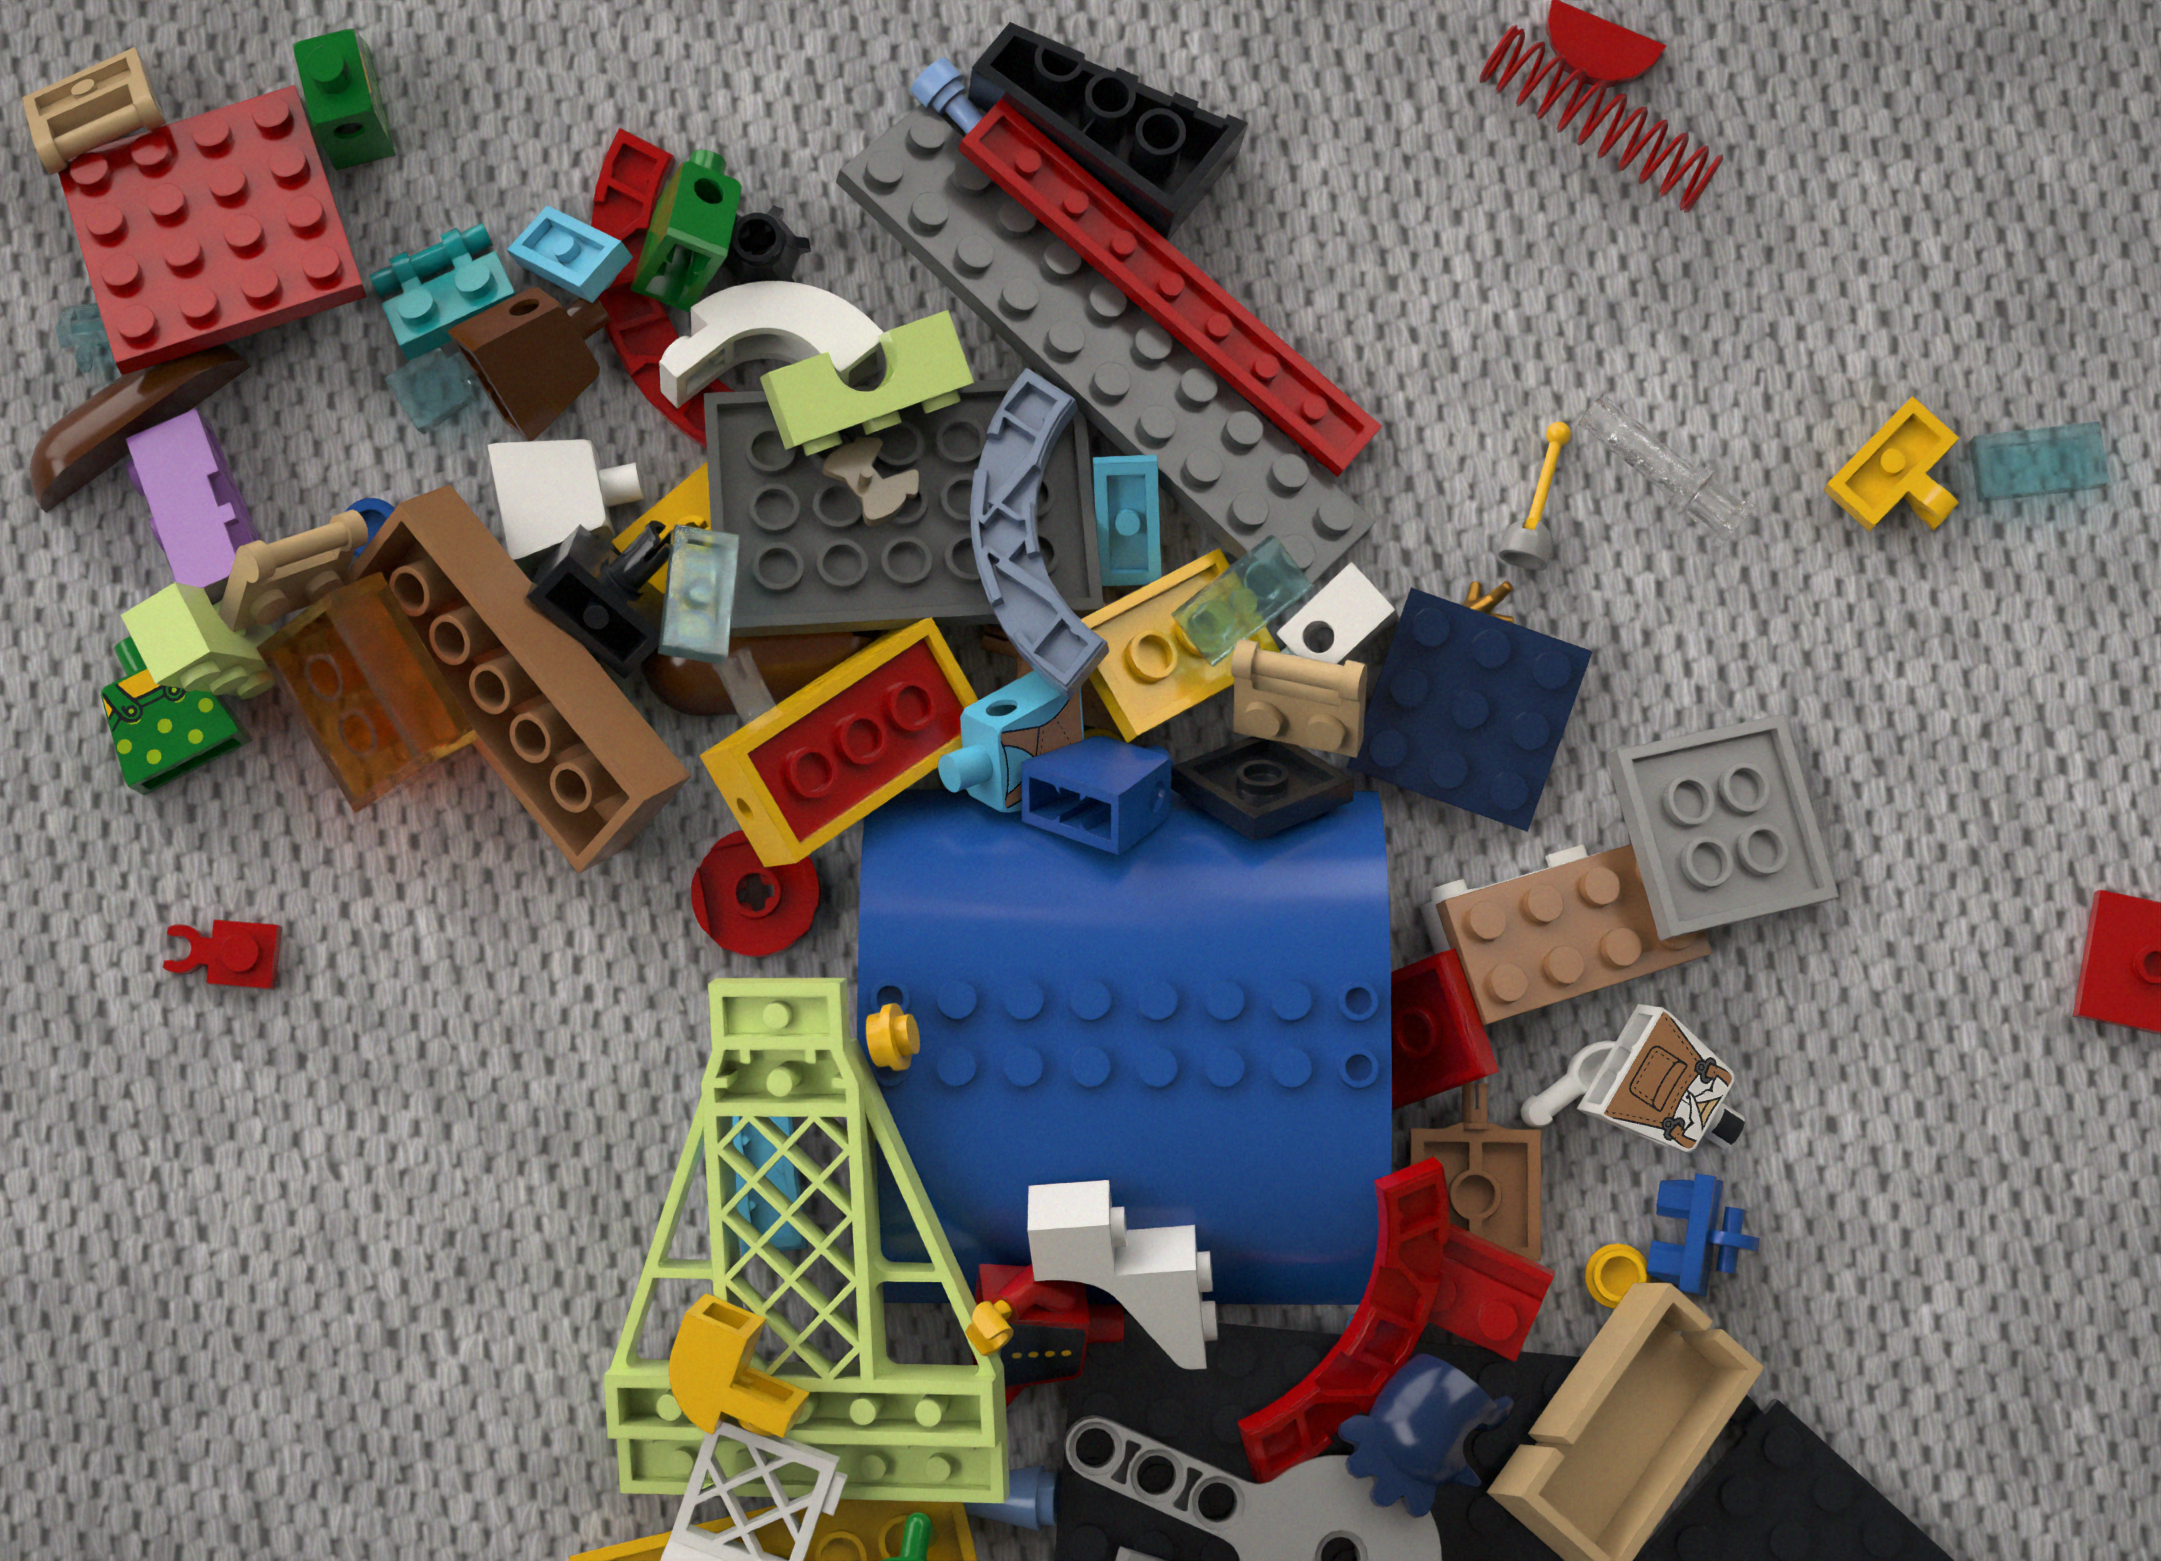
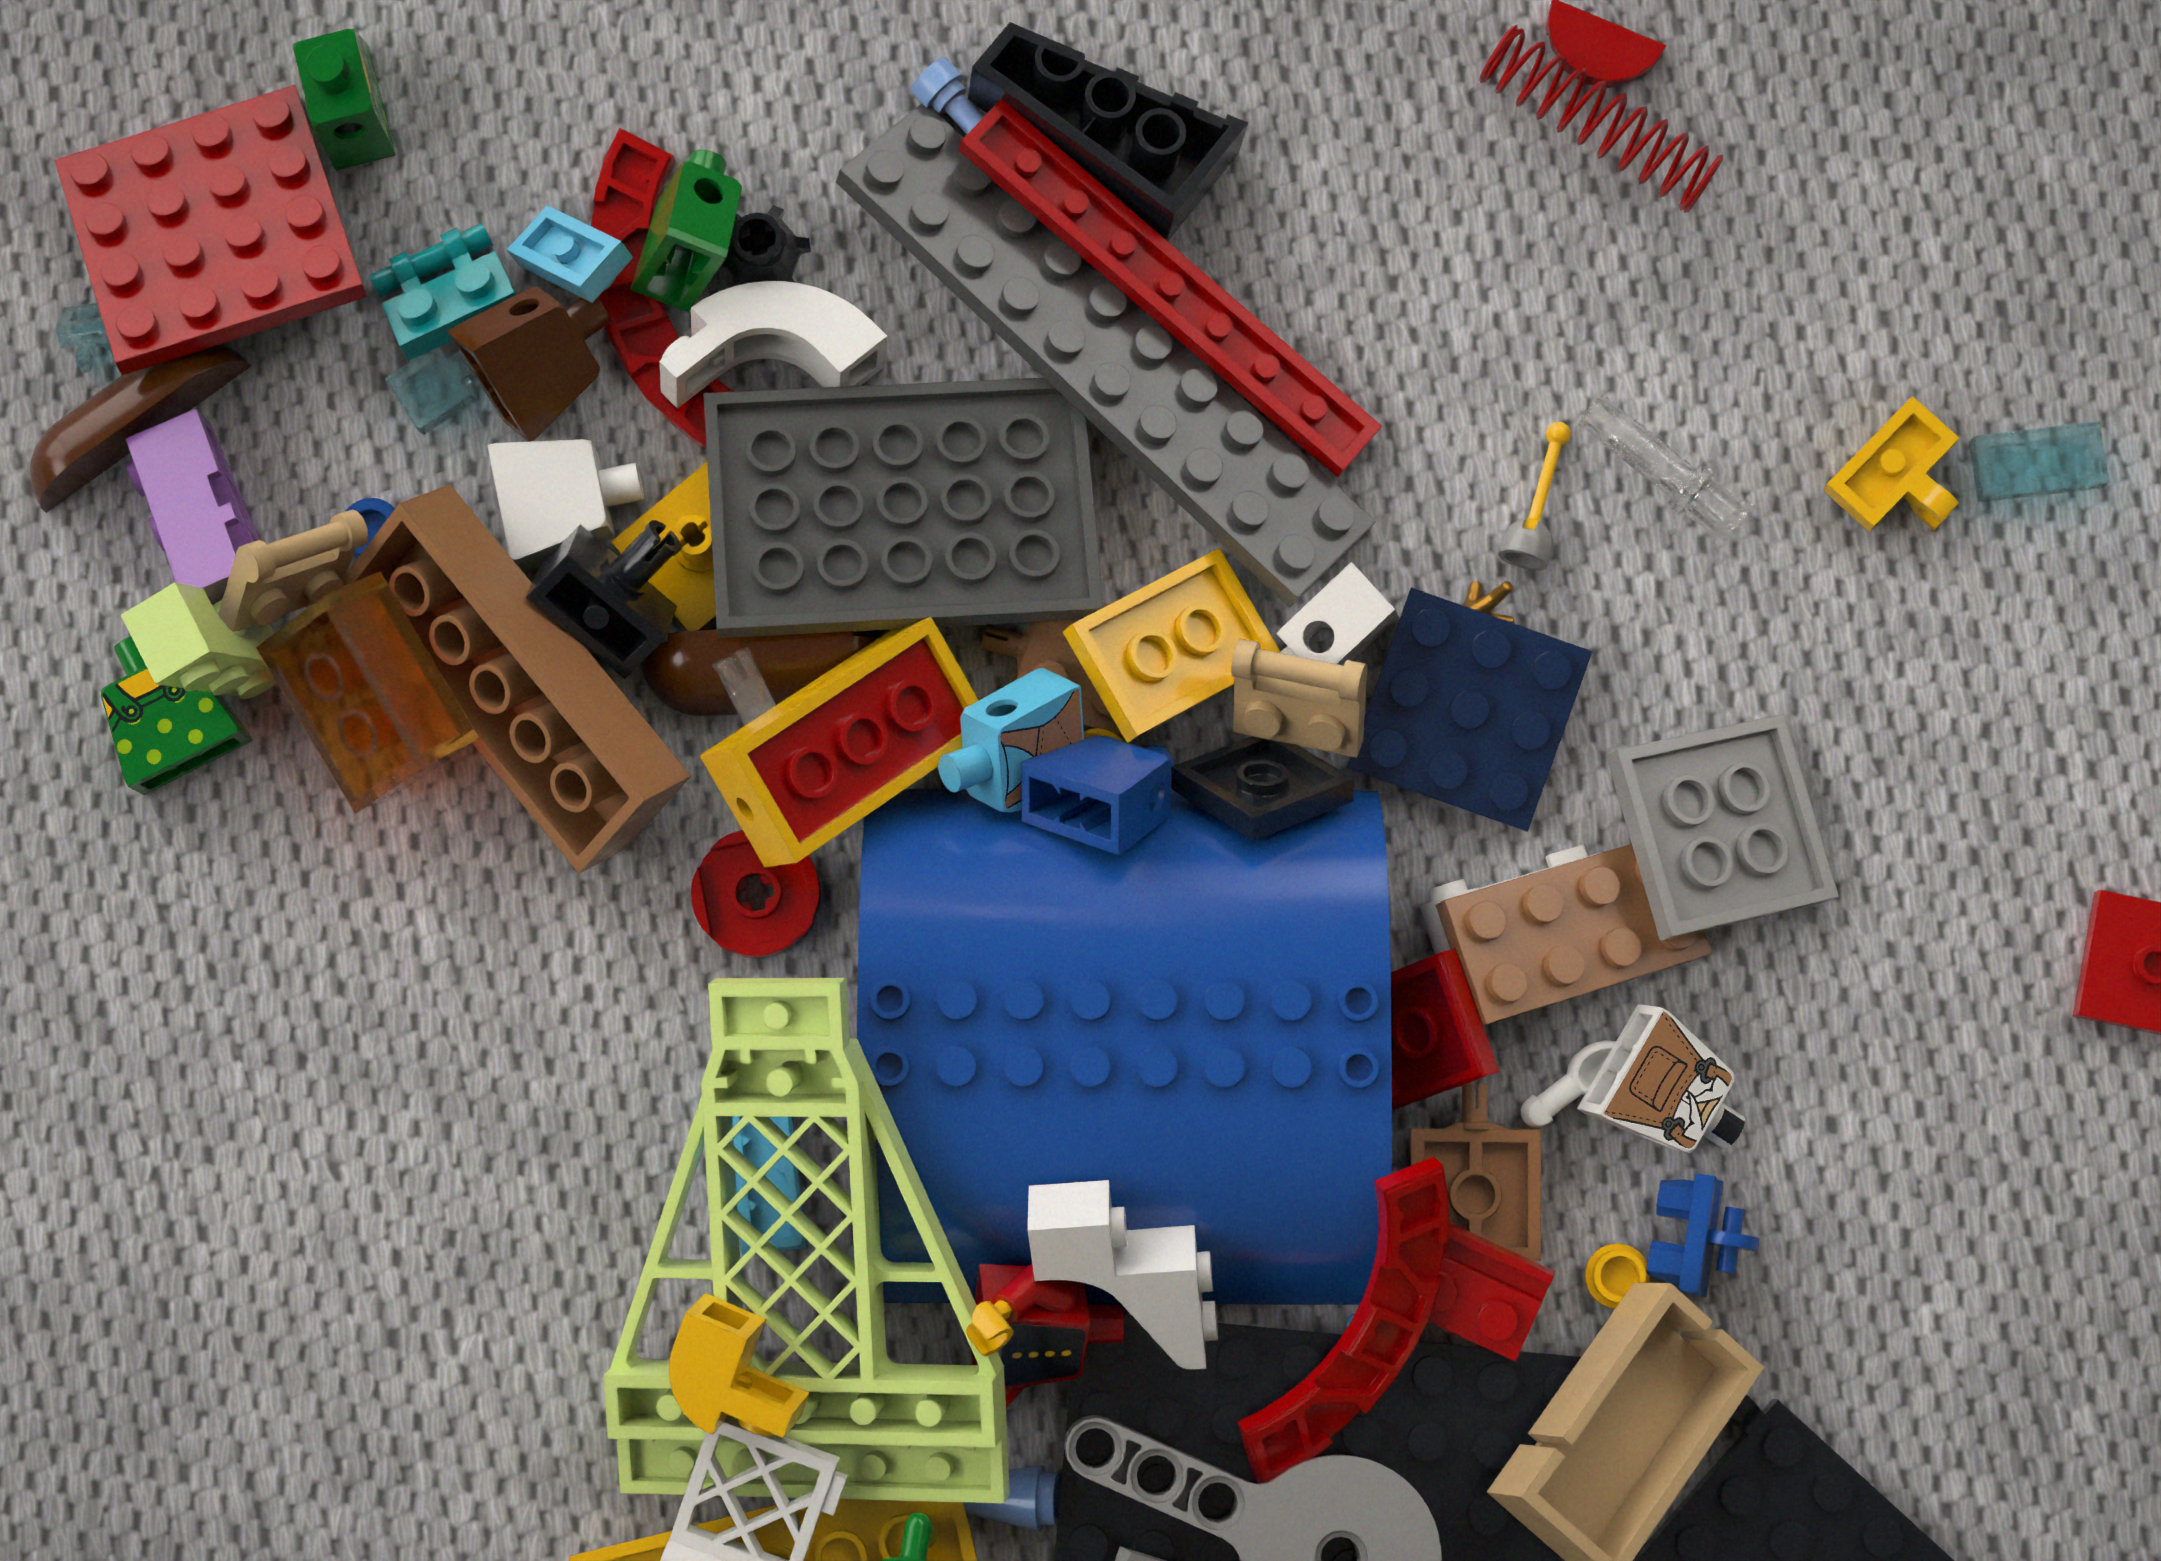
(91, 109): tan plate -> none
(235, 955): red plate -> none
(699, 594): clear light blue plate -> none
(879, 497): dark tan piece -> none
(892, 1037): yellow plate -> none
(921, 366): yellowish green arch -> none
(1007, 536): sand blue tile -> none
(1127, 519): medium azure plate -> none
(1242, 600): clear light blue plate -> none
(1418, 1433): dark blue piece -> none

